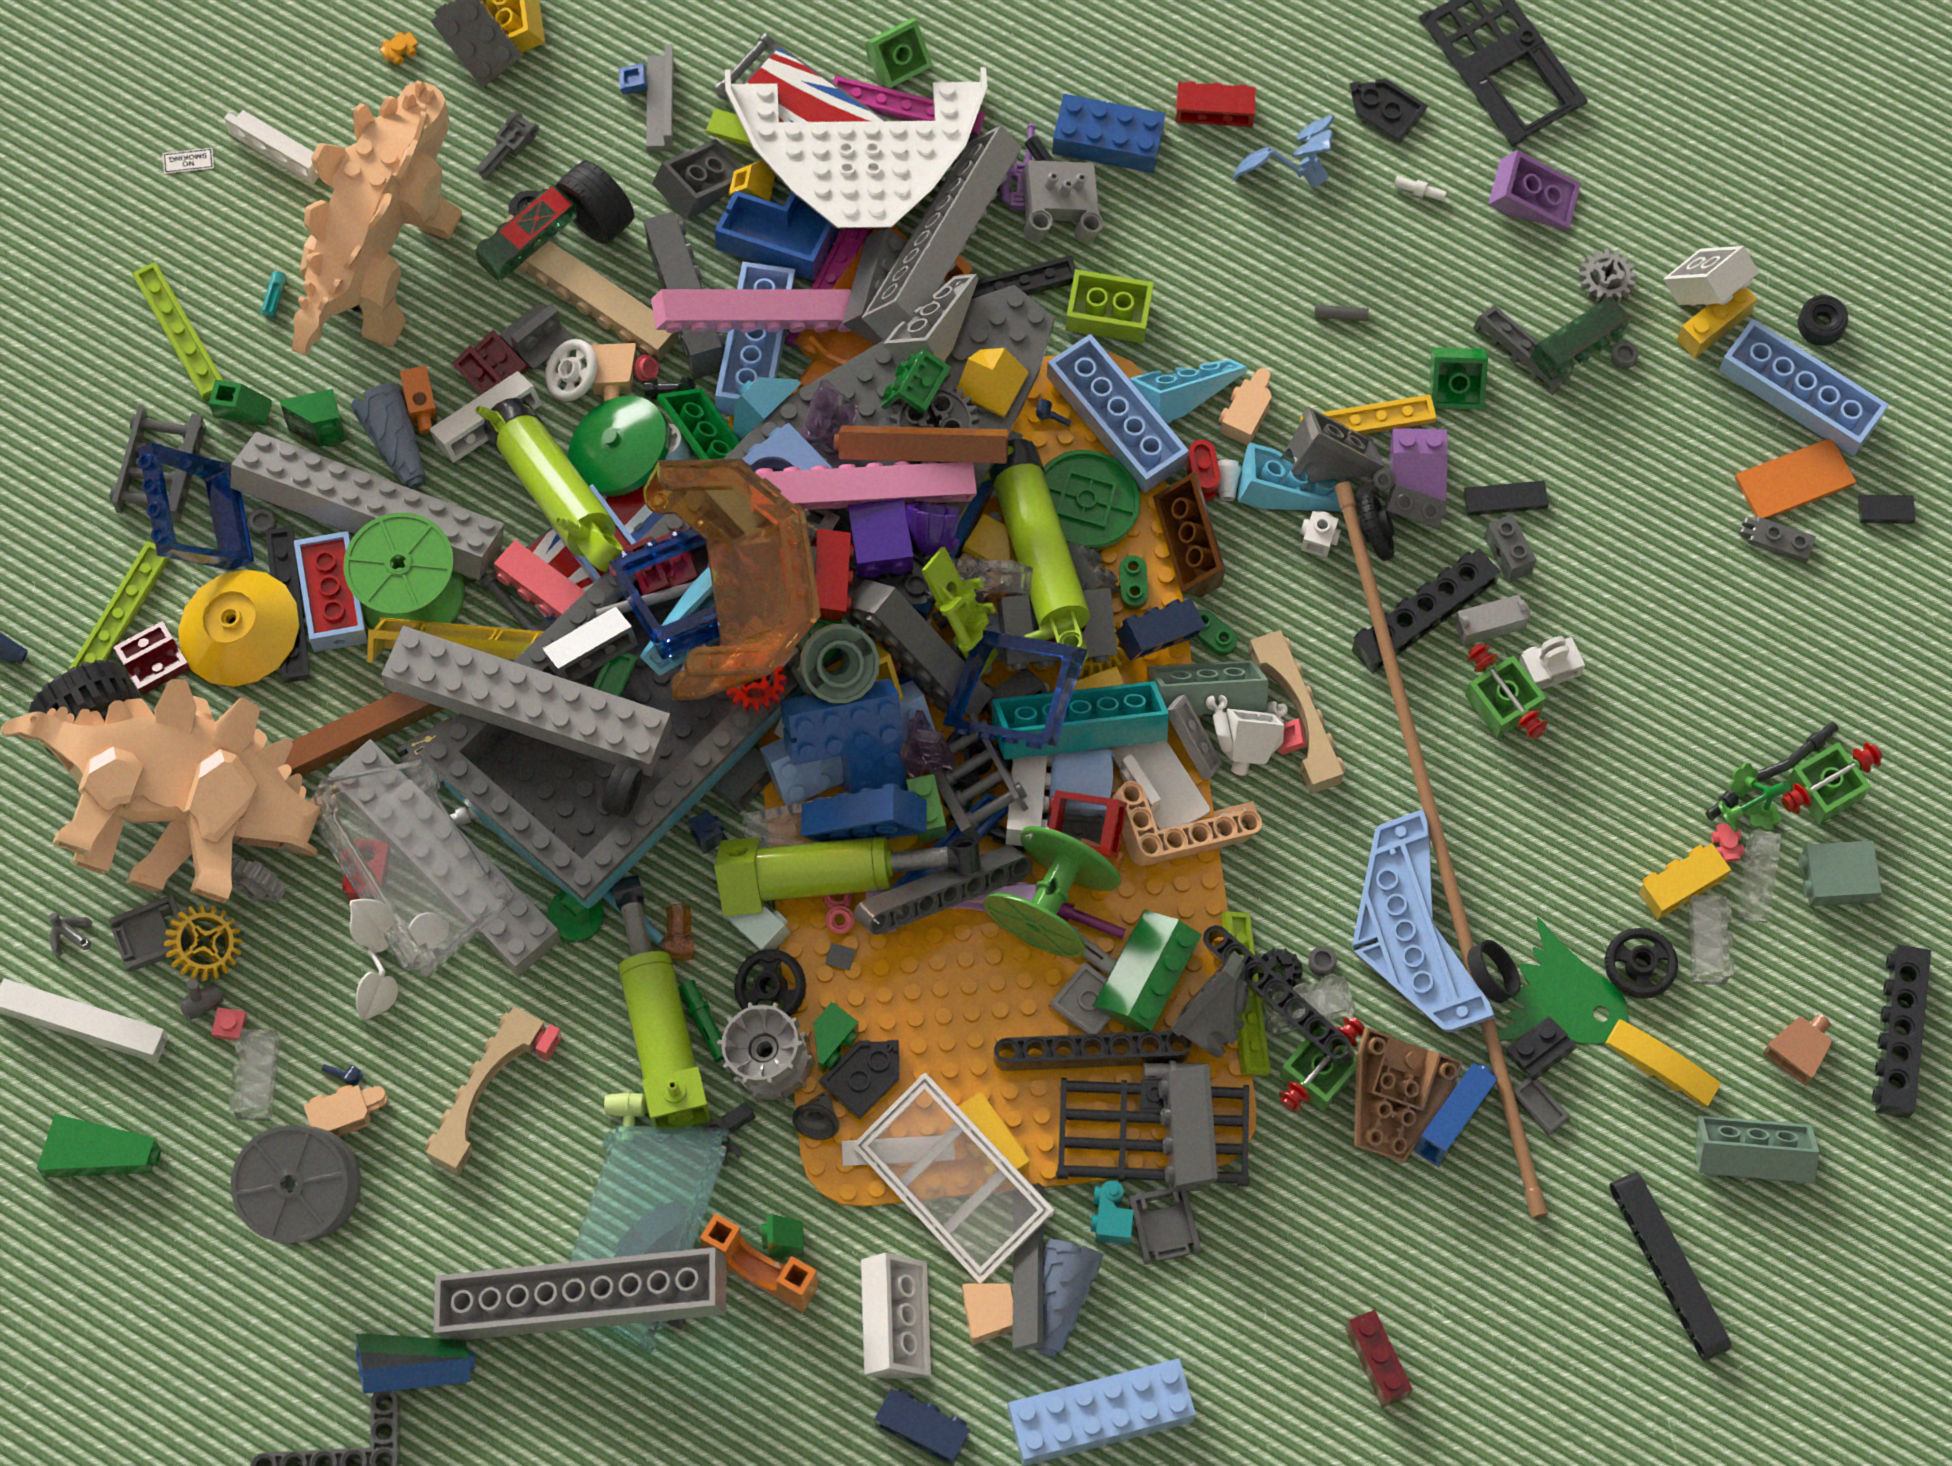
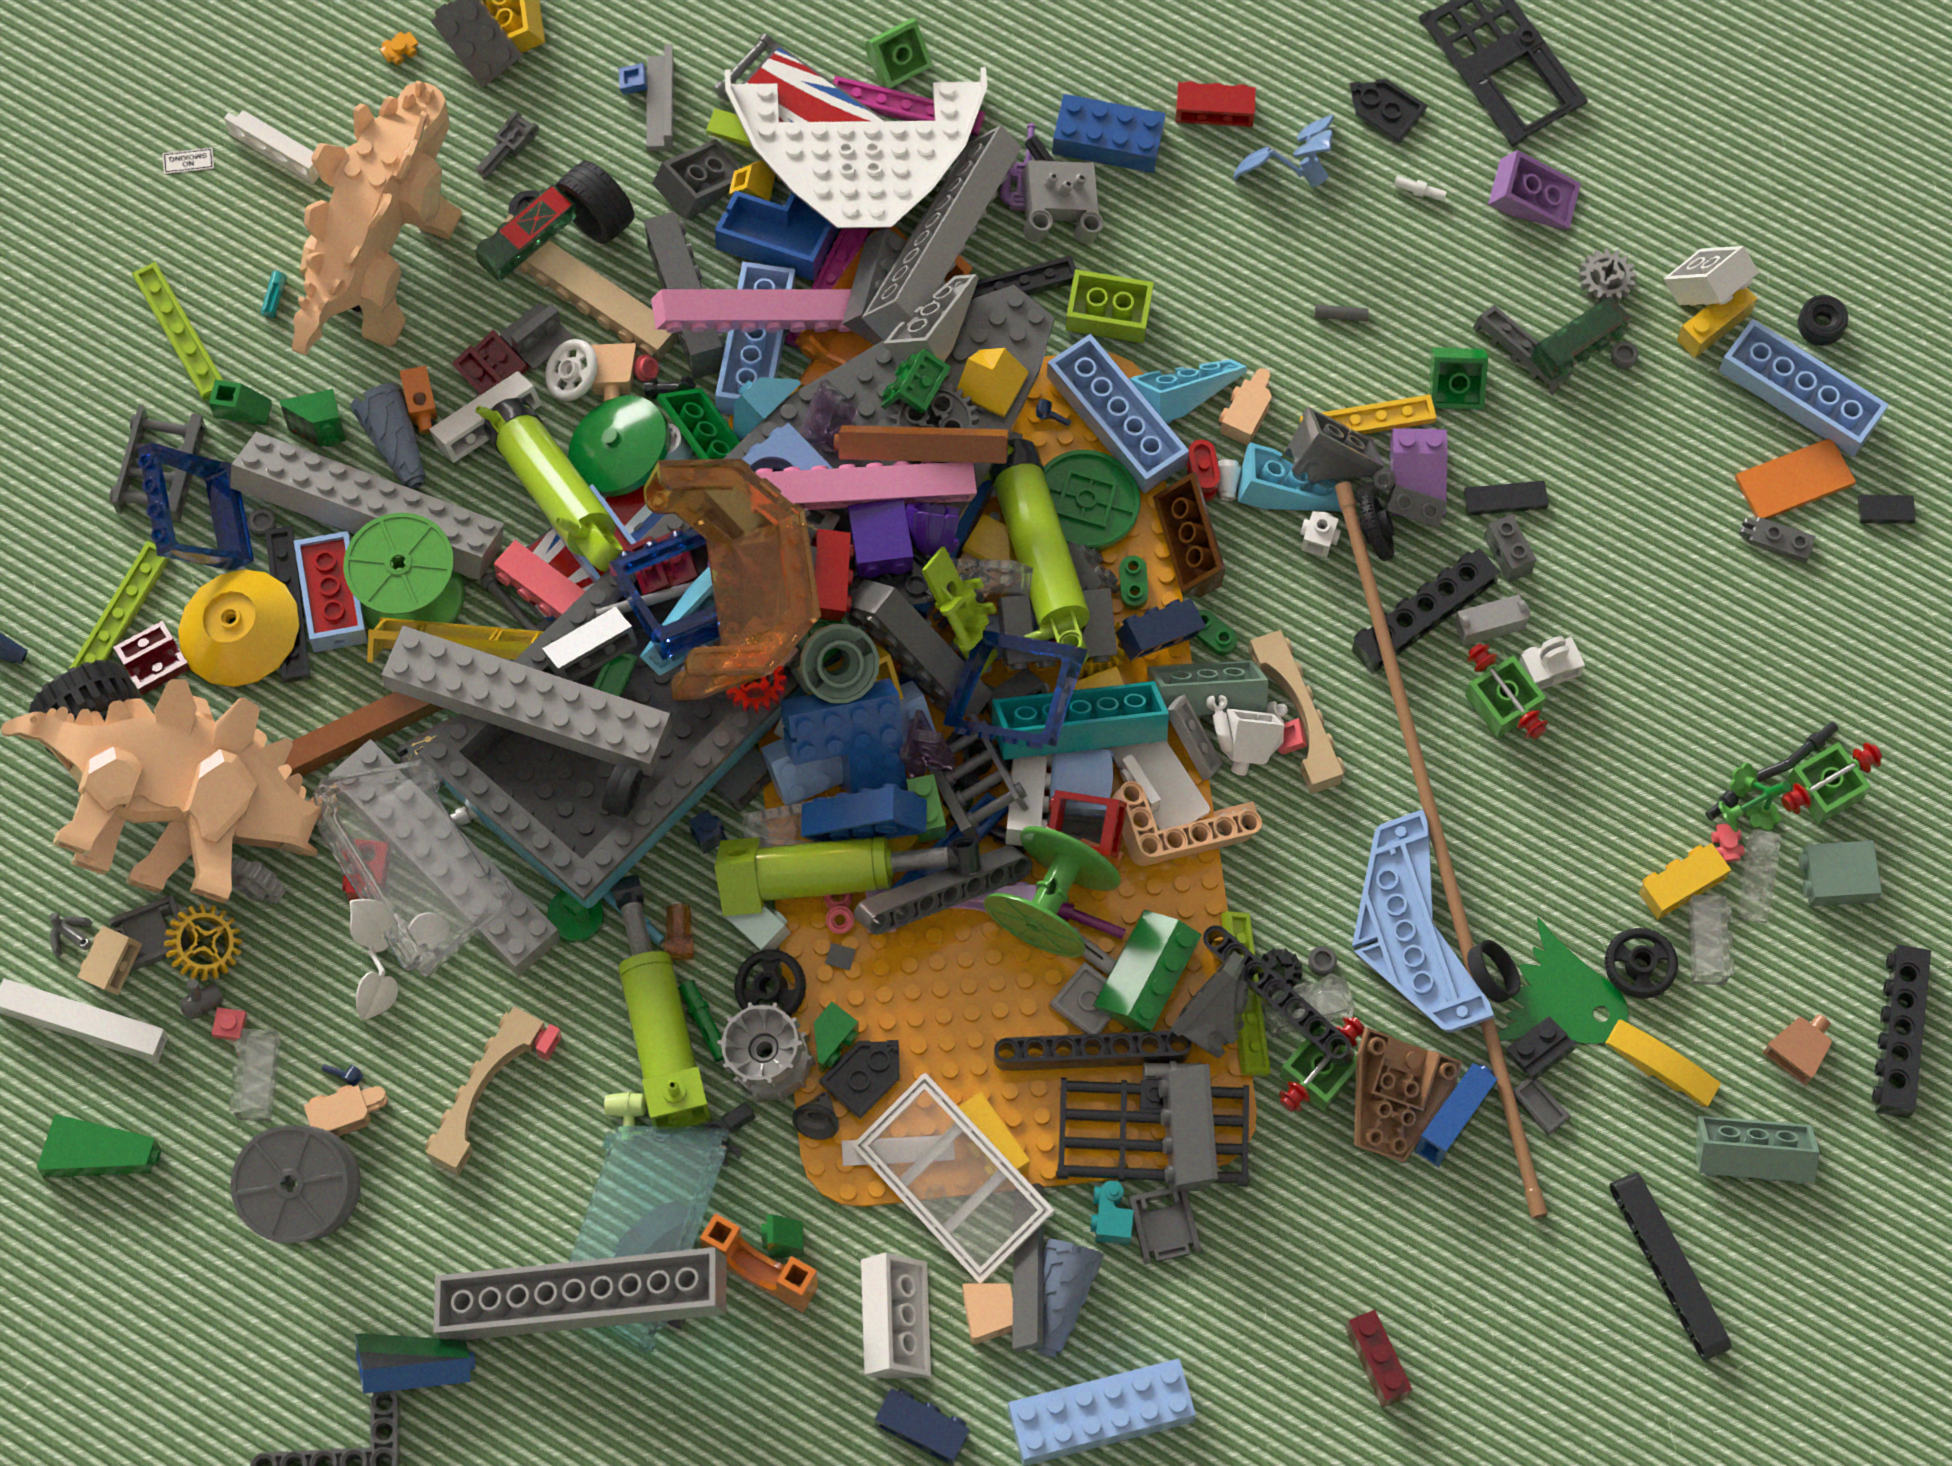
(109, 960): none -> tan brick

